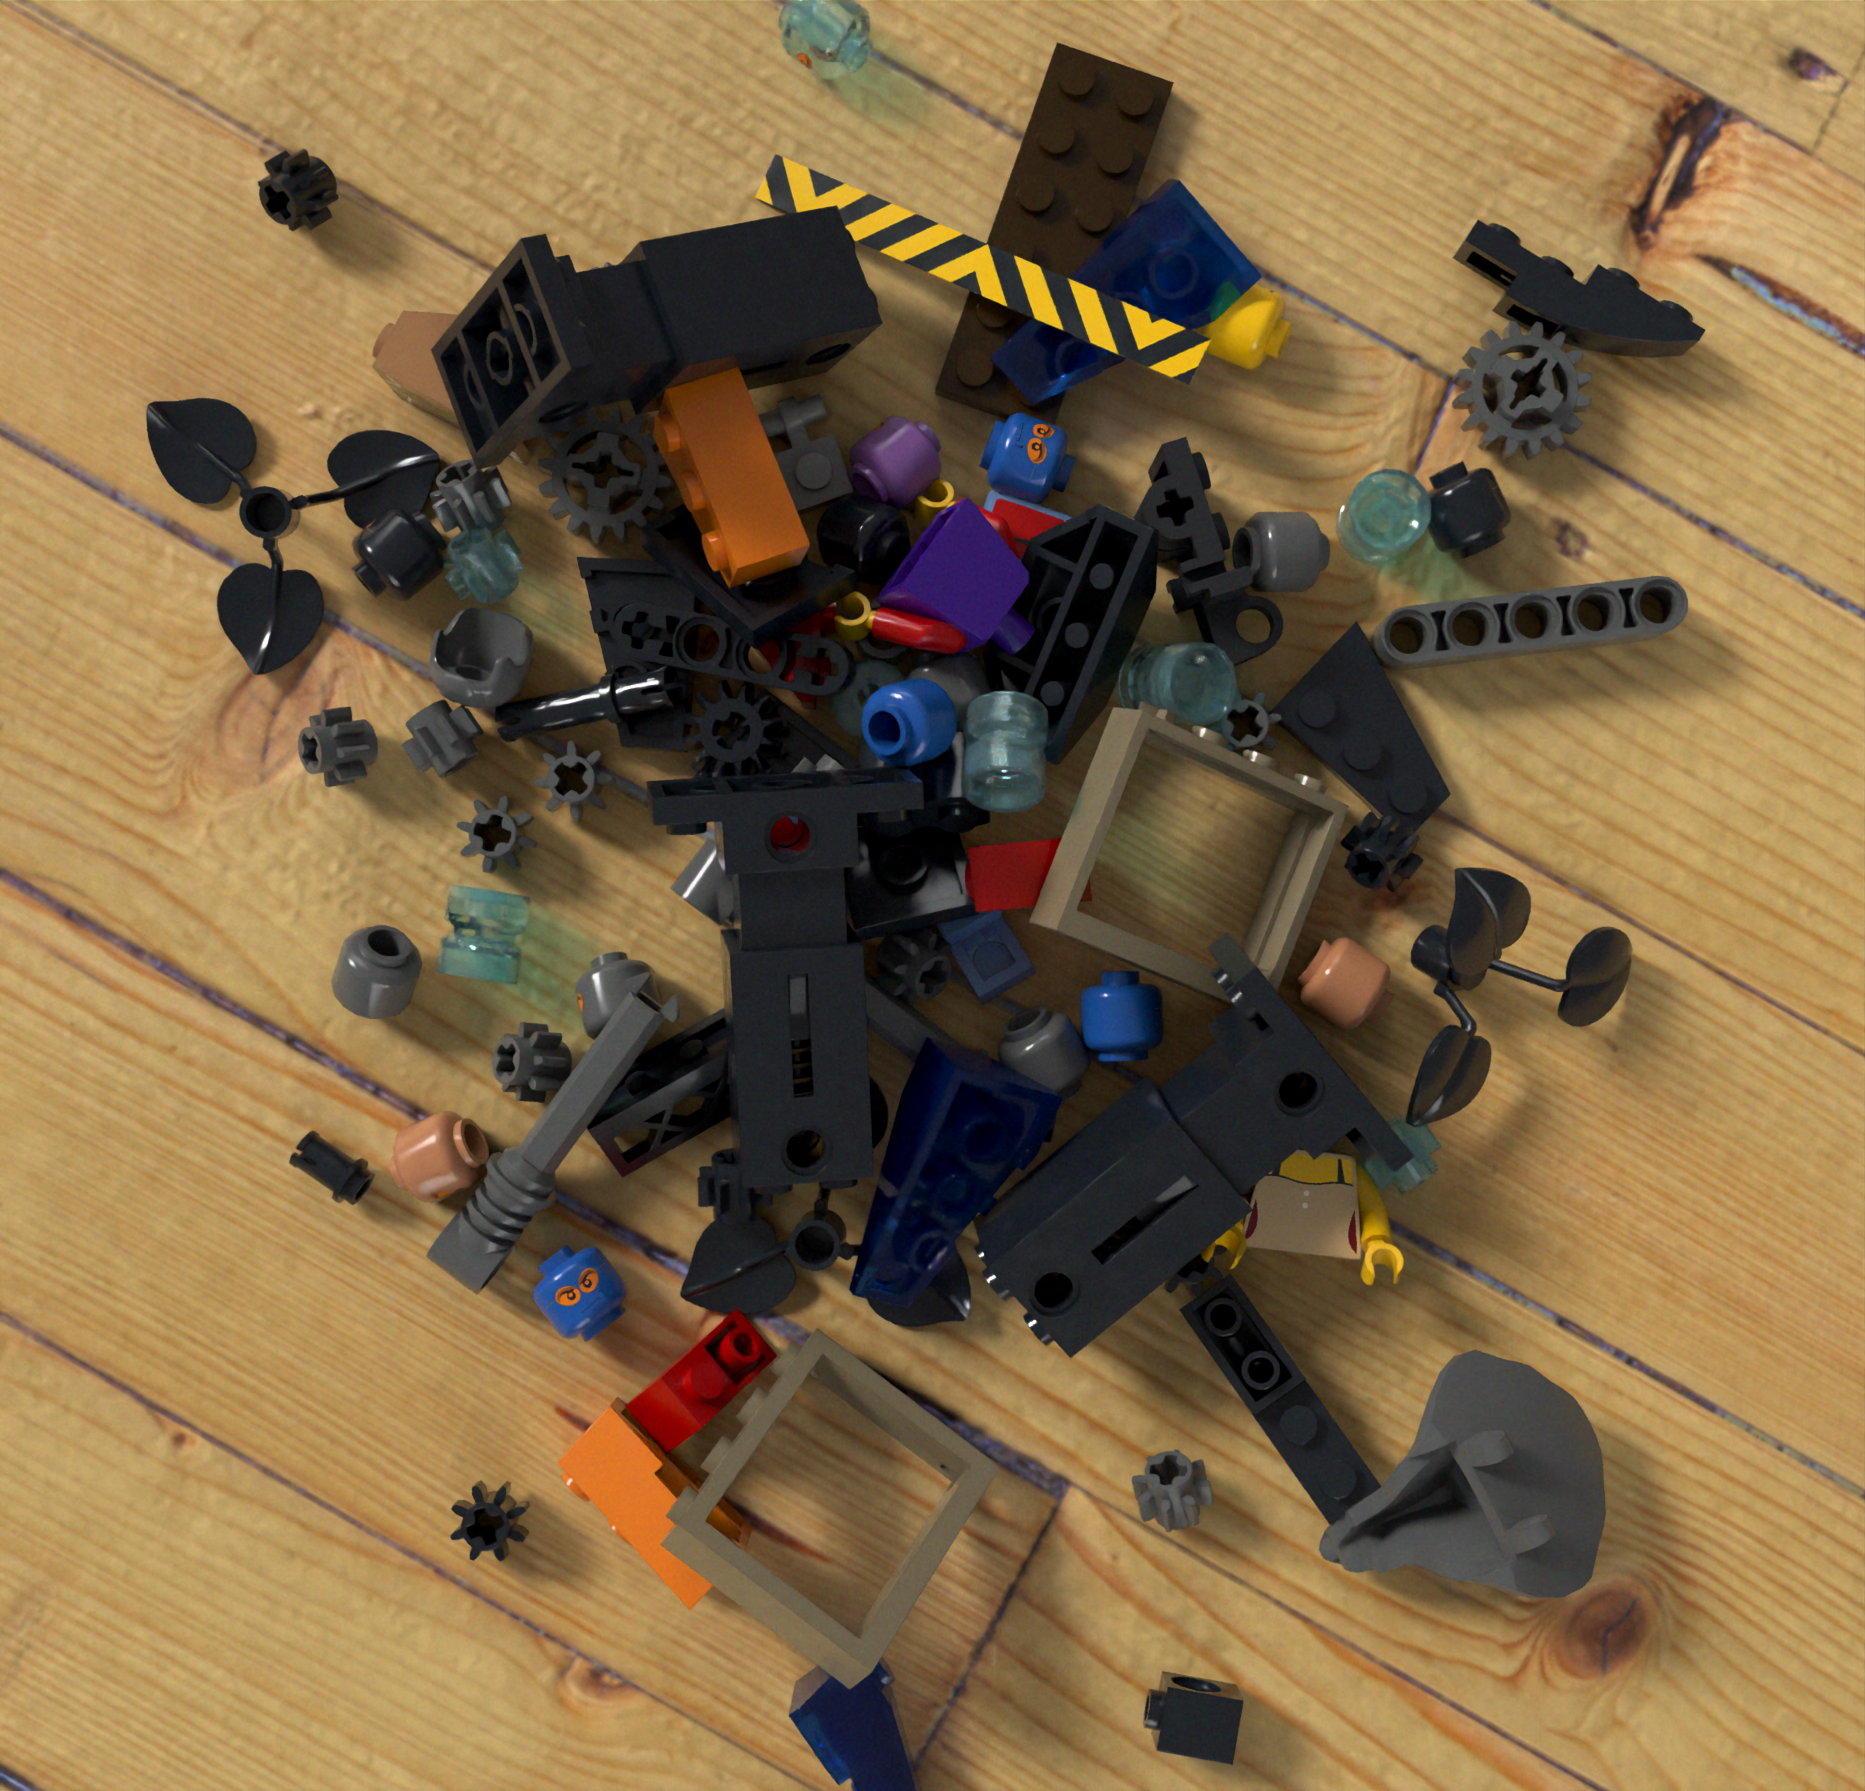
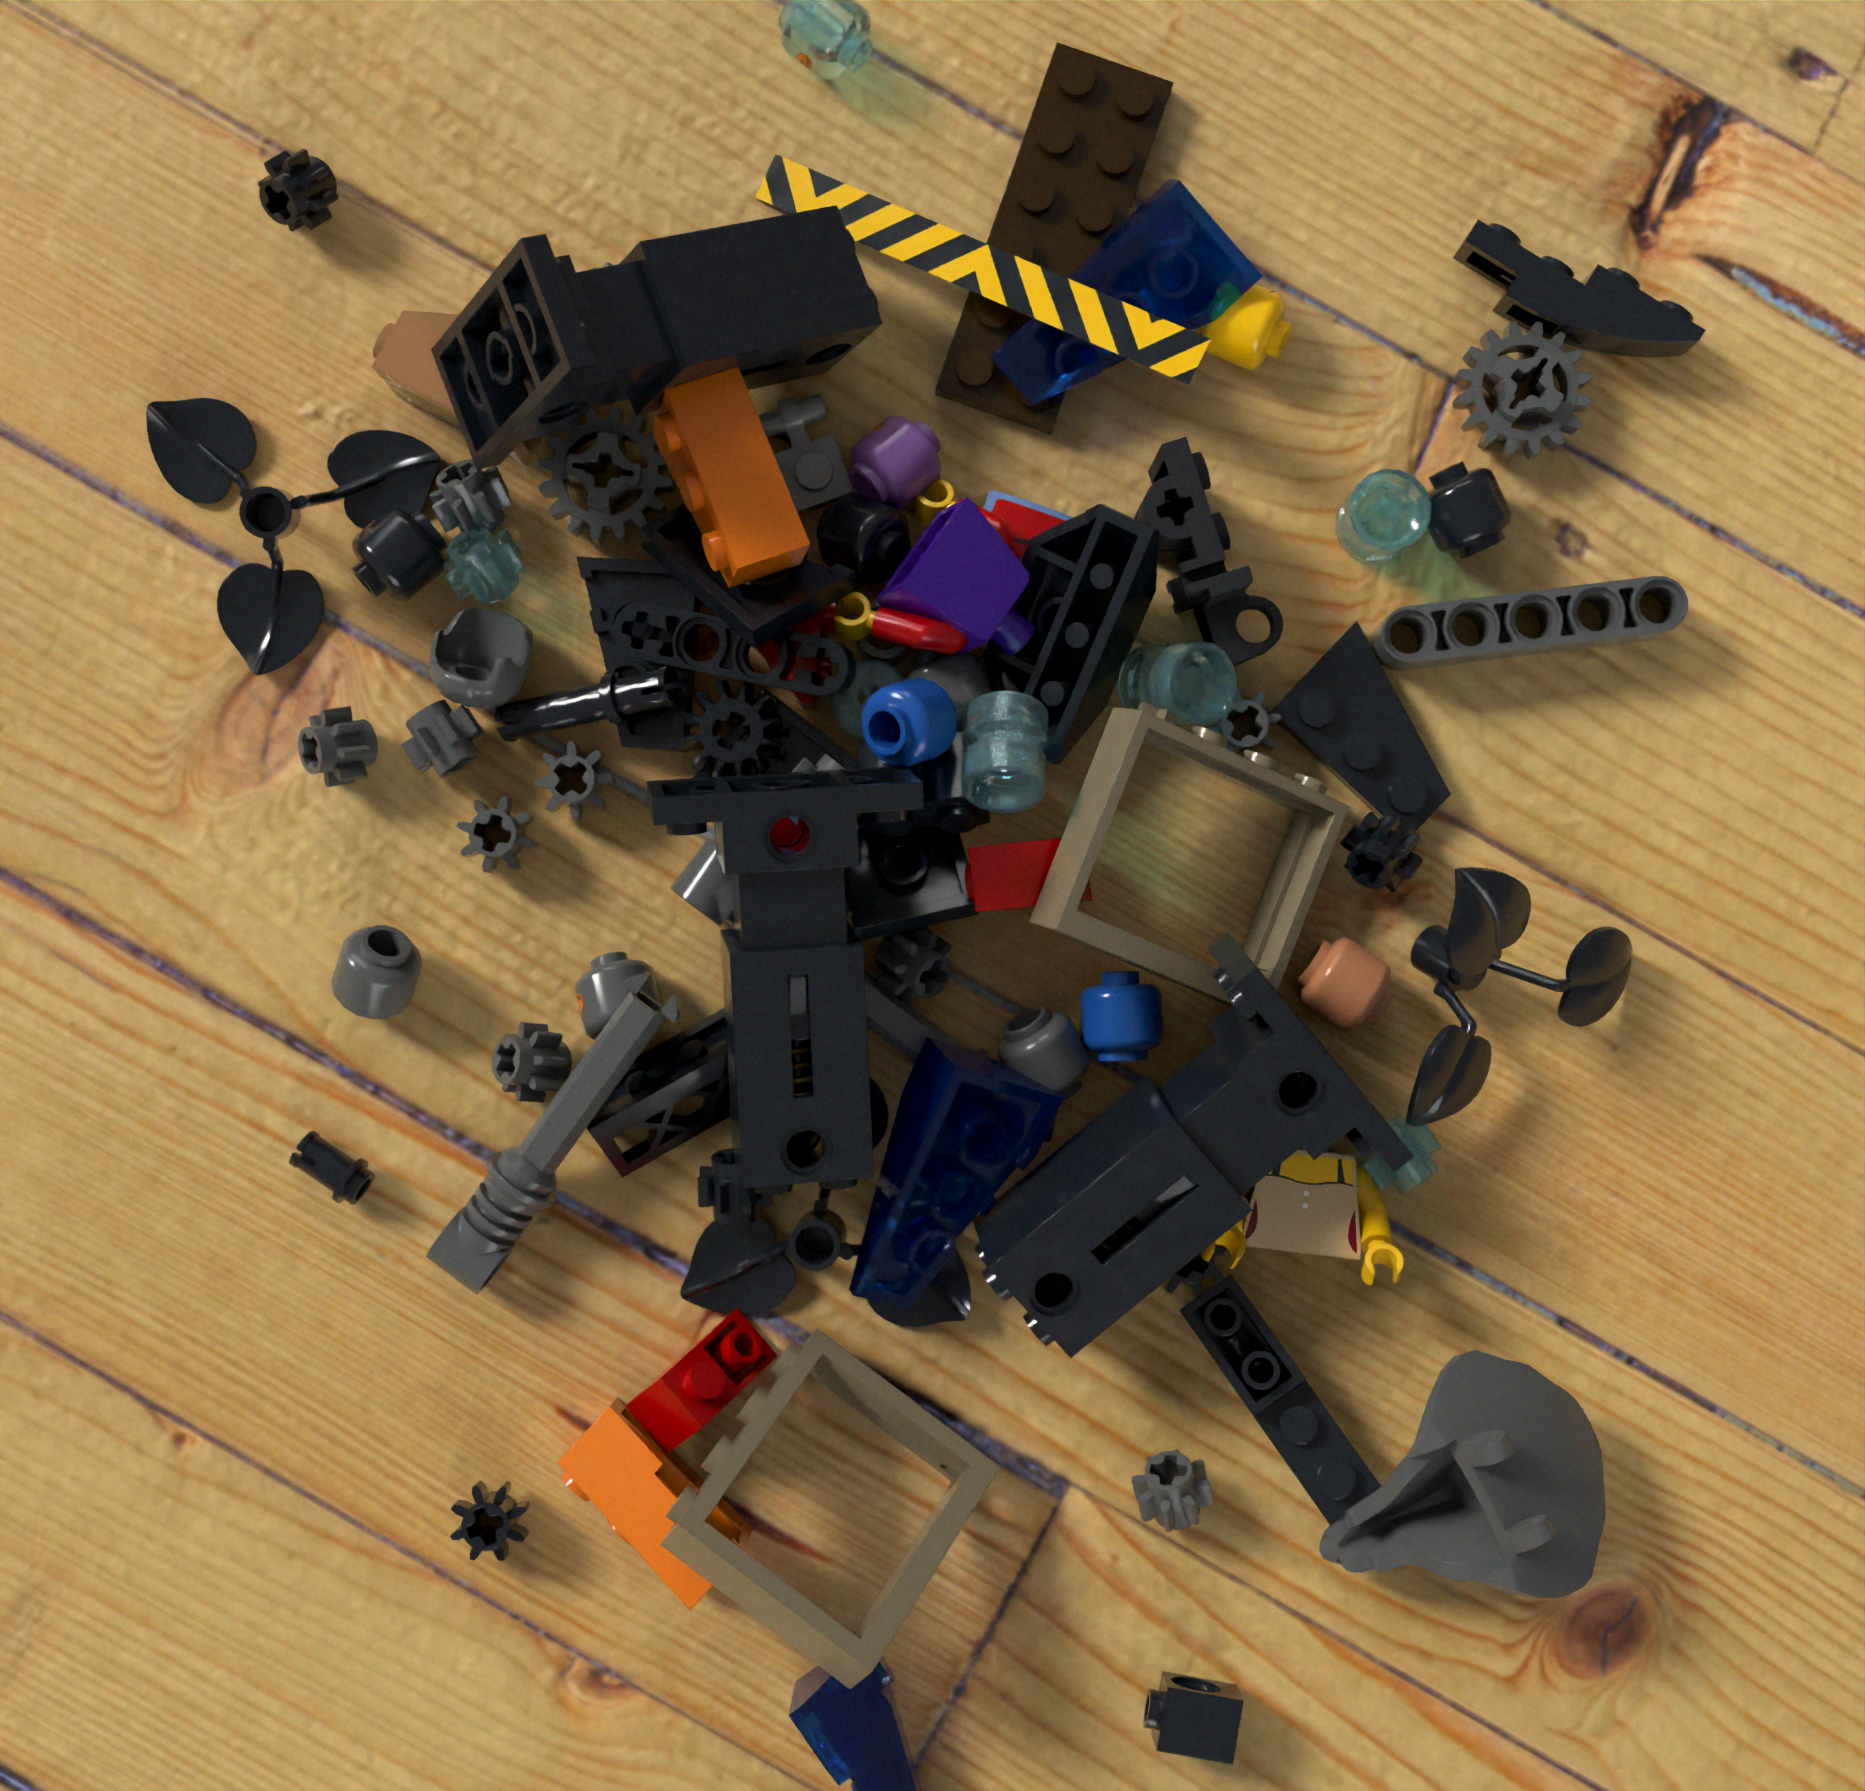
(439, 1156): nougat head -> none
(483, 934): clear light blue wheel -> none
(580, 1292): blue head -> none
(987, 953): medium blue slope -> none
(1027, 458): blue head -> none
(1281, 551): dark grey head -> none

